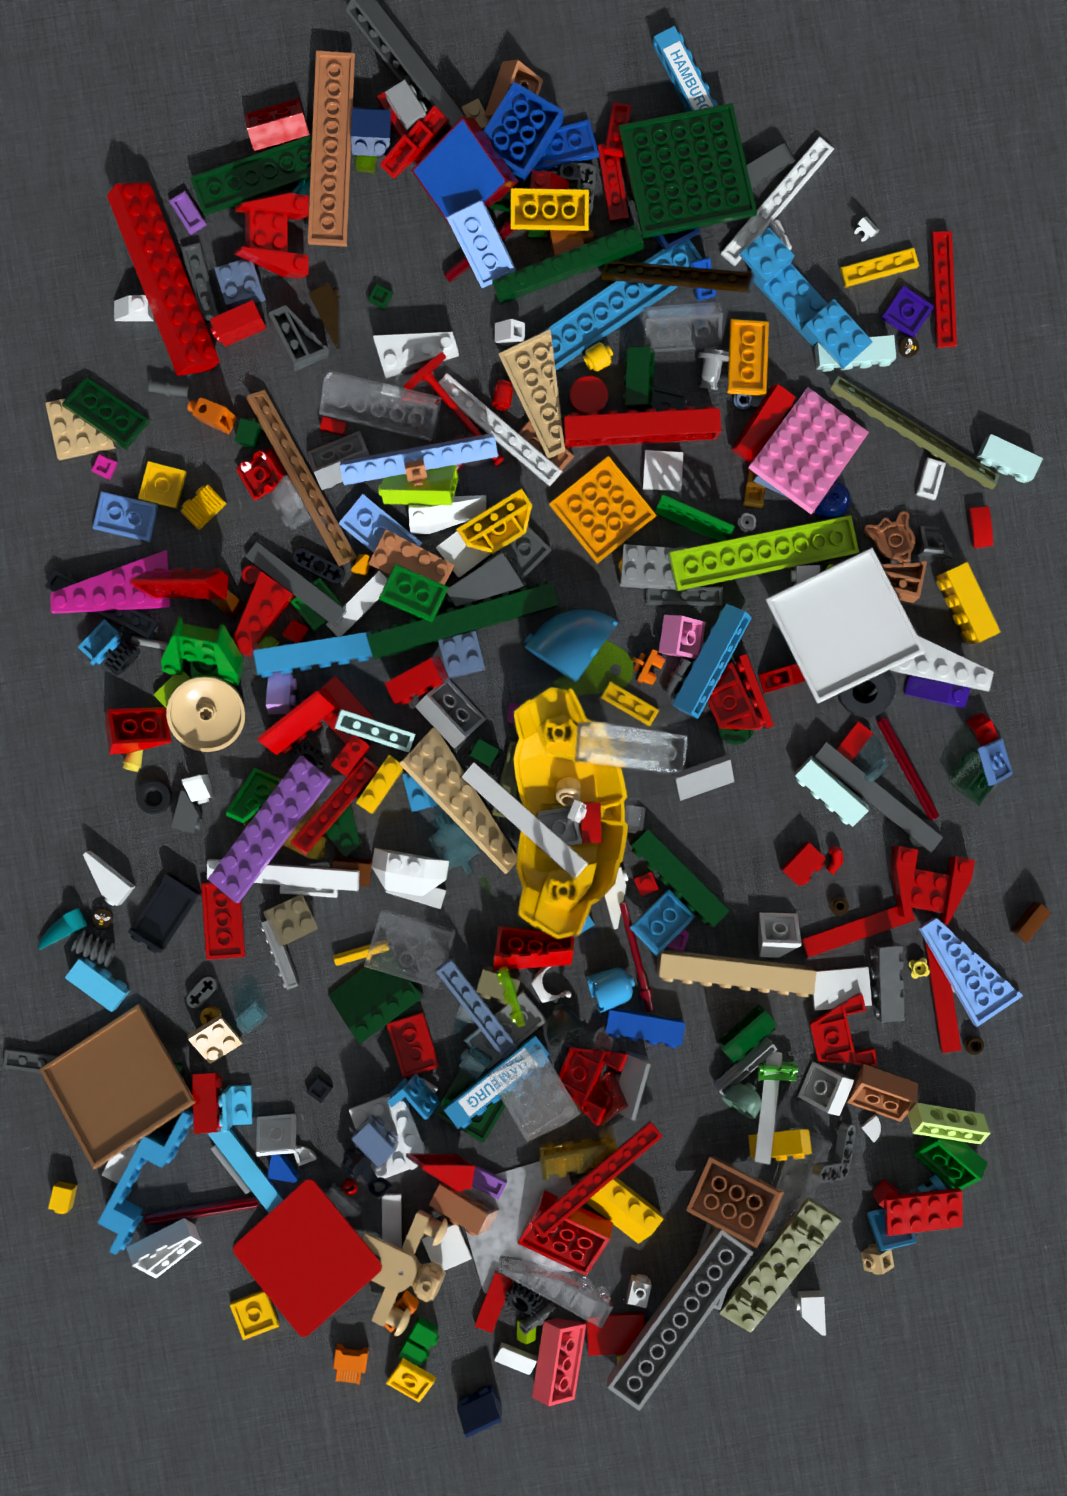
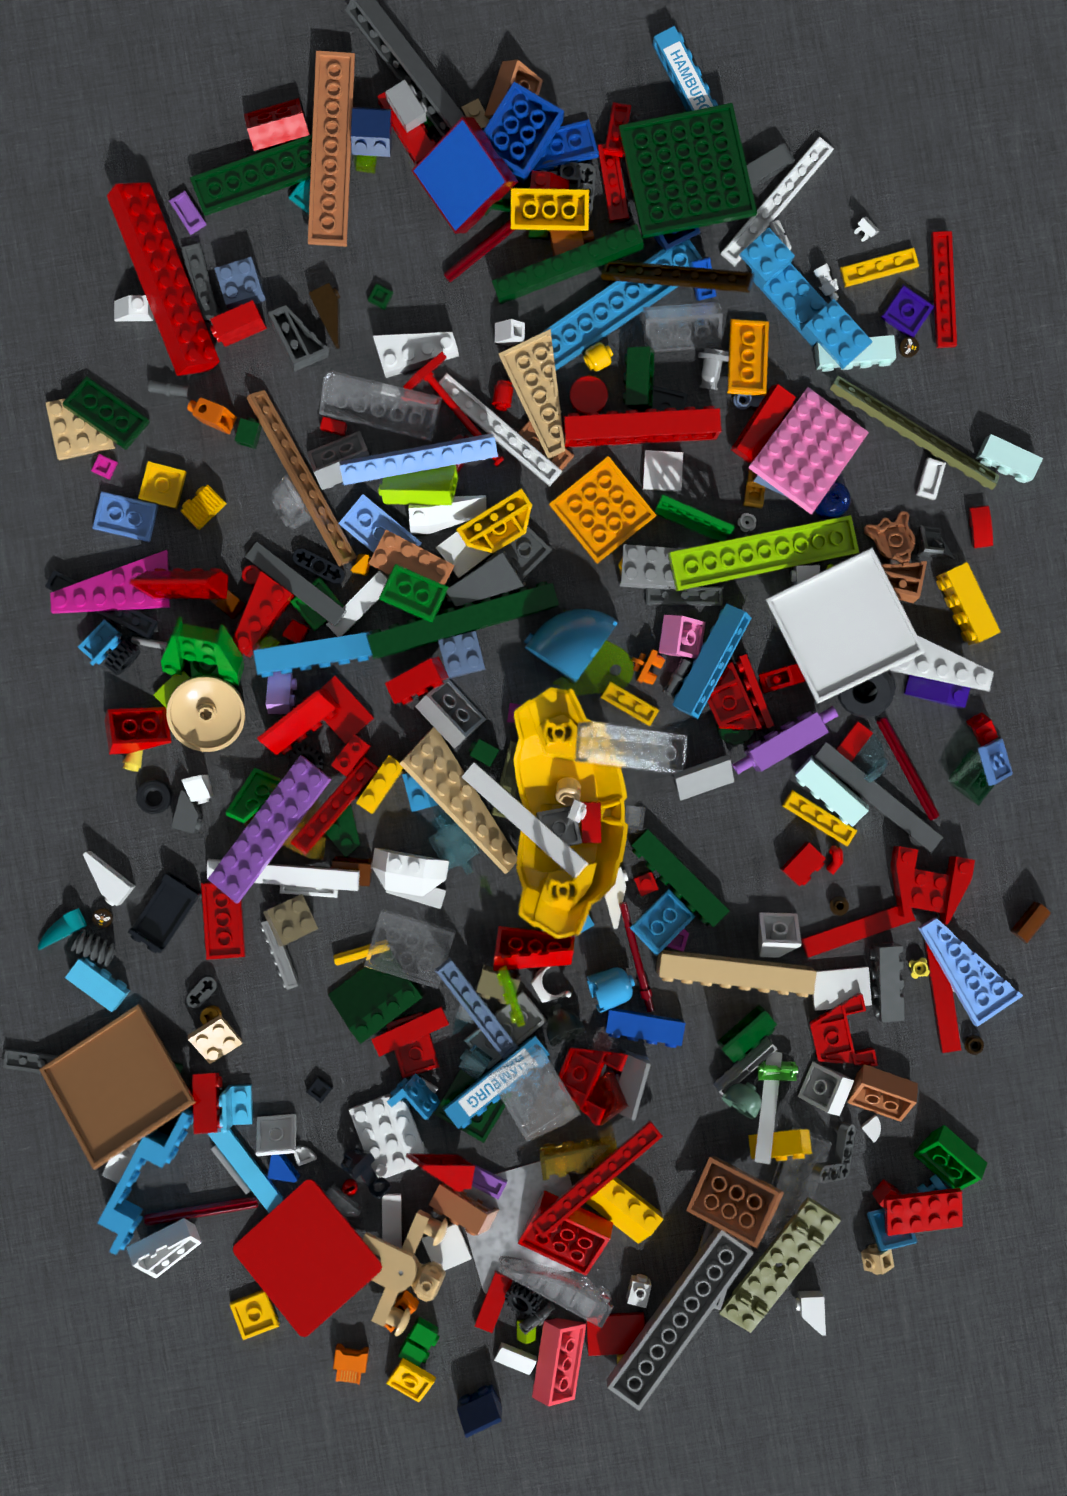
(62, 1197): yellow brick -> none
(250, 1018): clear light blue brick -> none
(261, 473): red slope -> none
(268, 233): red wedge -> none
(374, 730): light aqua brick -> none
(375, 1140): sand blue brick -> none
(410, 1031): none -> red tile
(415, 142): red slope -> none
(416, 471): nougat tile -> none
(481, 243): light blue plate -> none
(786, 741): none -> medium lavender brick
(819, 818): none -> yellow tile
(828, 285): none -> white piece
(948, 1123): yellowish green brick -> none

